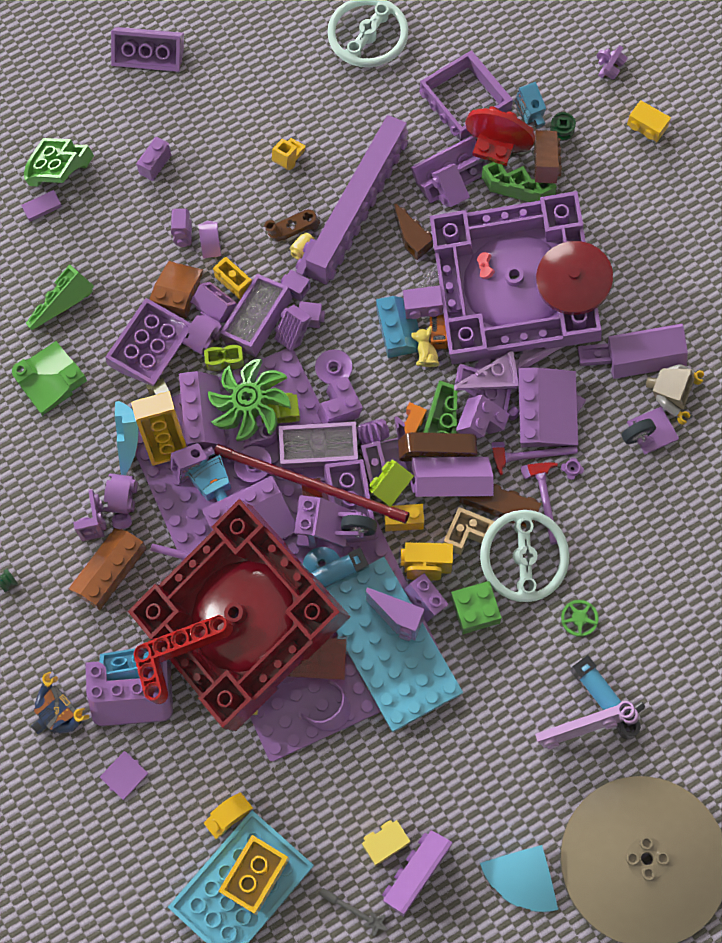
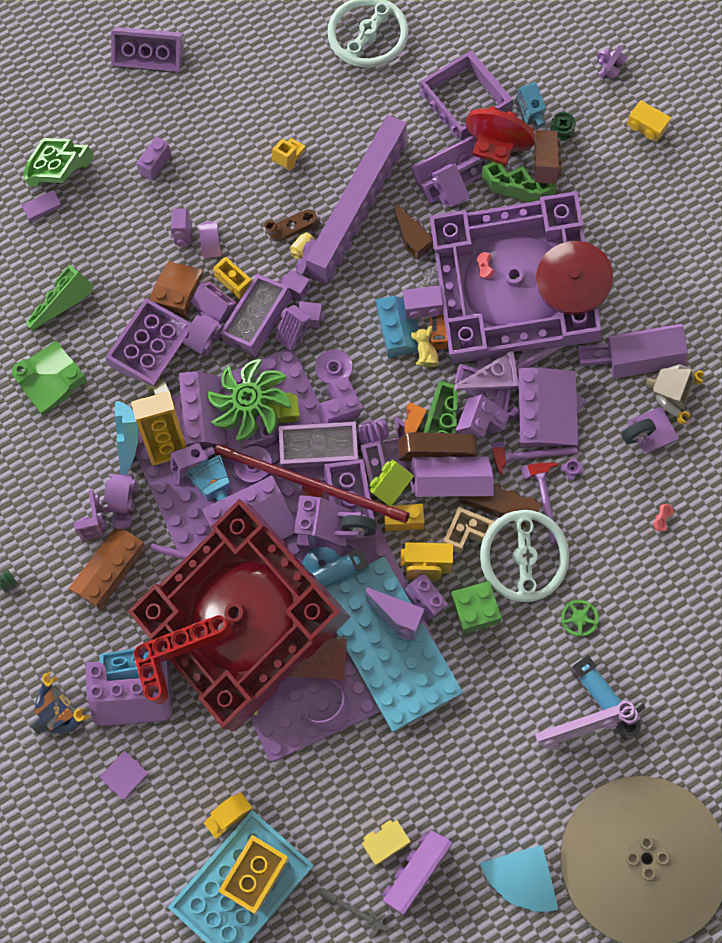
(219, 359): lime brick -> none
(660, 523): none -> coral piece

